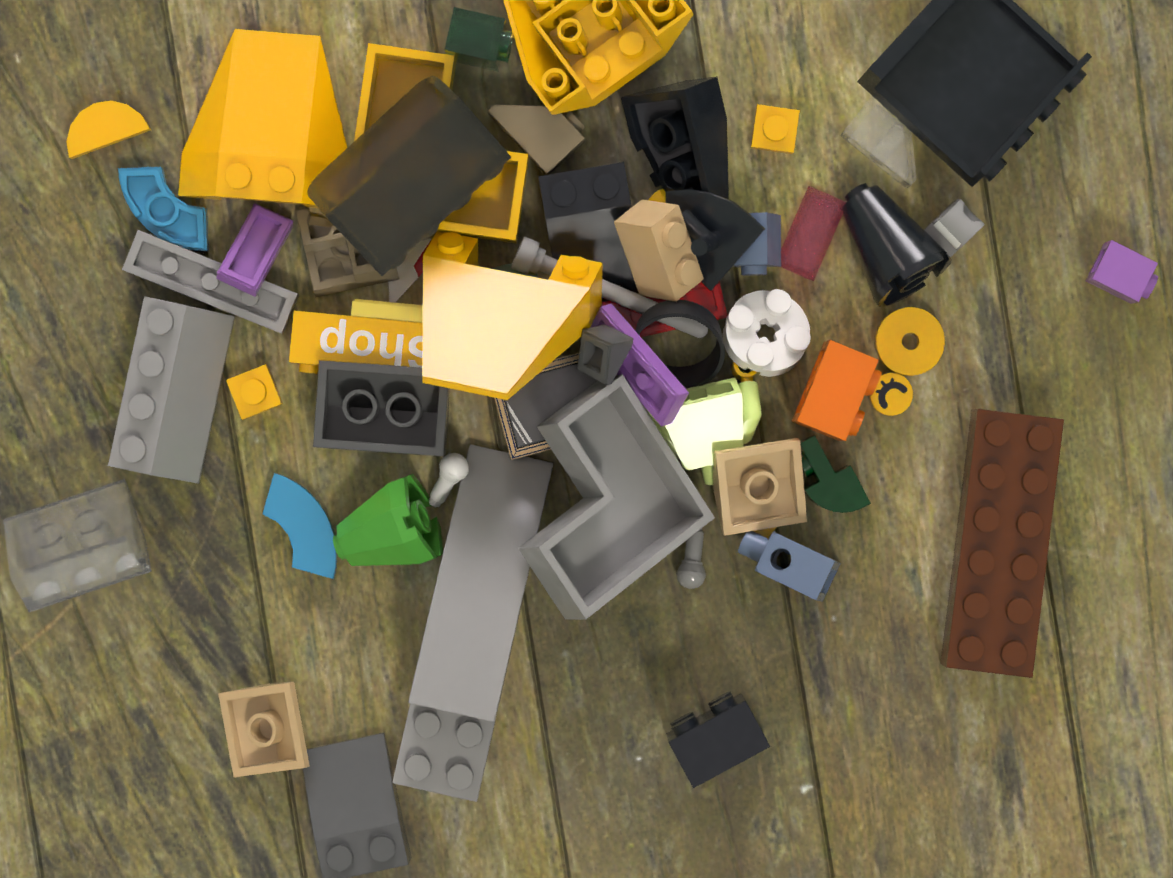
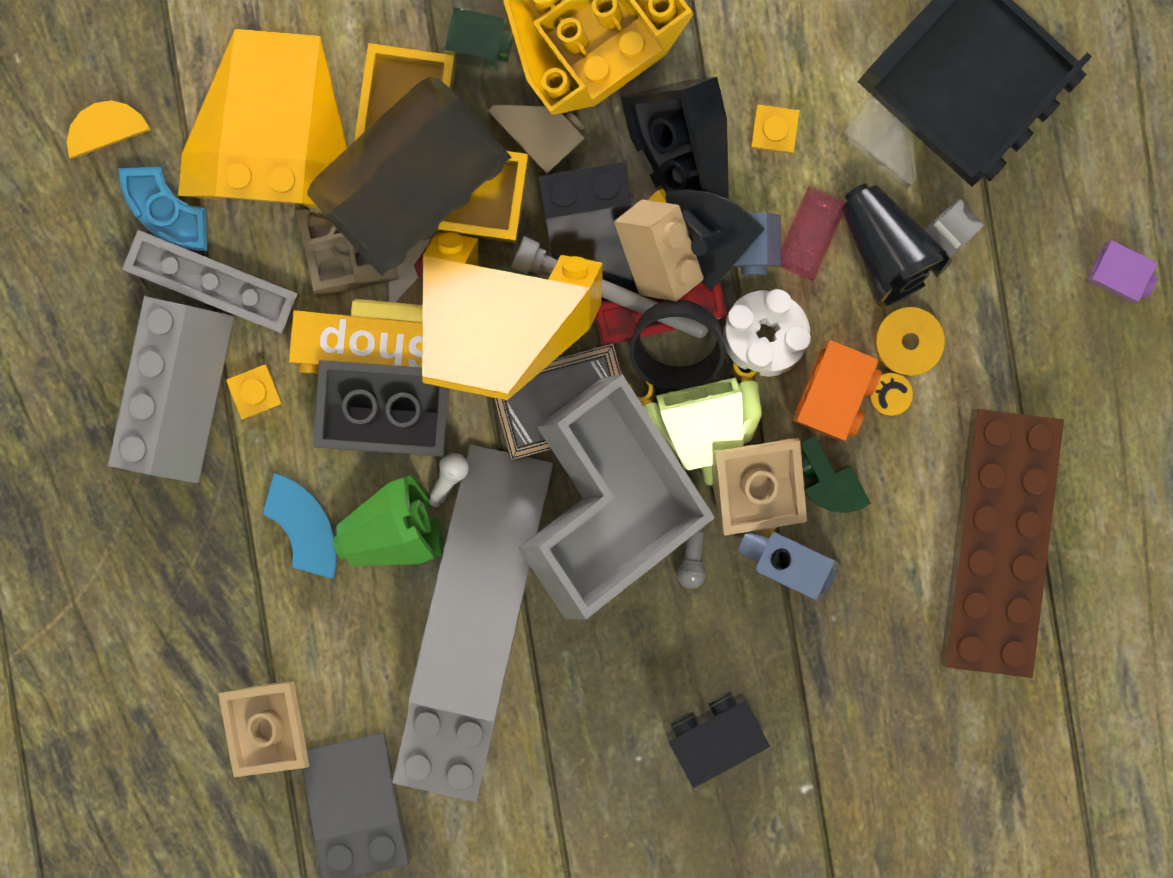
(76, 546): clear slope -> none
(254, 249): medium lavender tile -> none
(603, 352): dark grey slope -> none
(645, 372): medium lavender tile -> none

